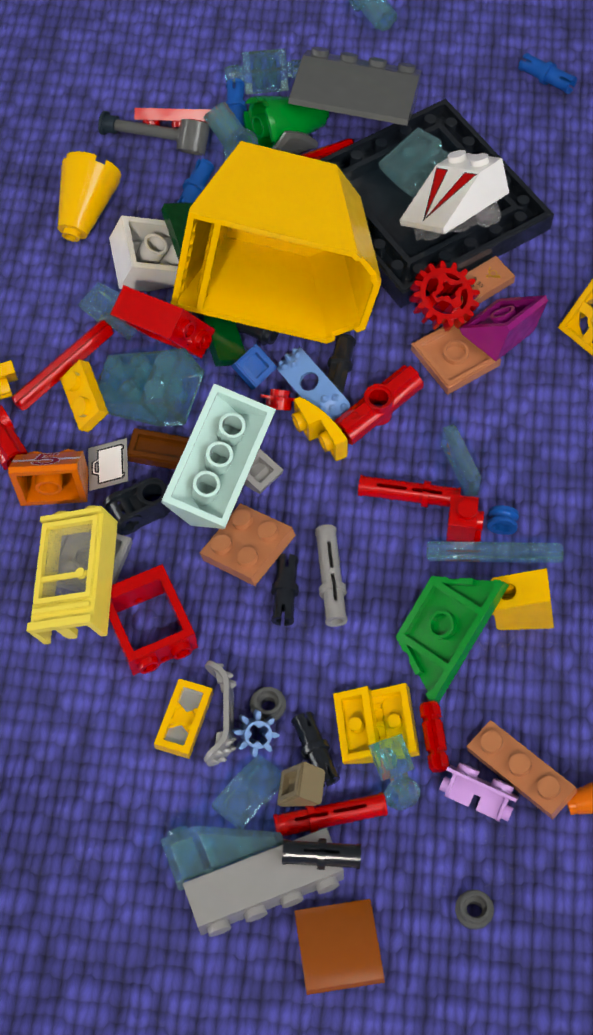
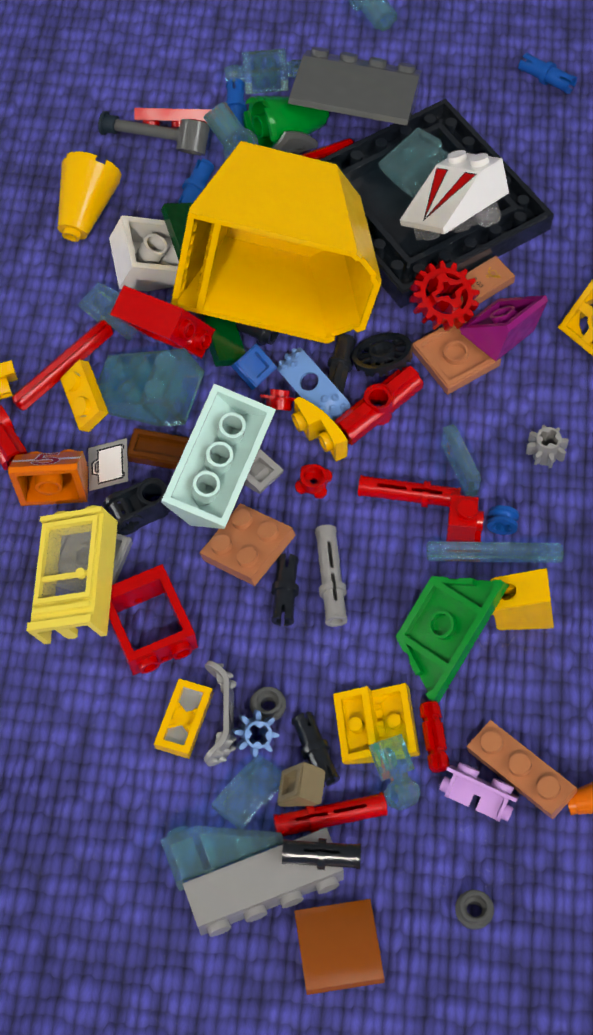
(313, 472): none -> red plate
(382, 355): none -> black wheel
(547, 446): none -> light grey gear

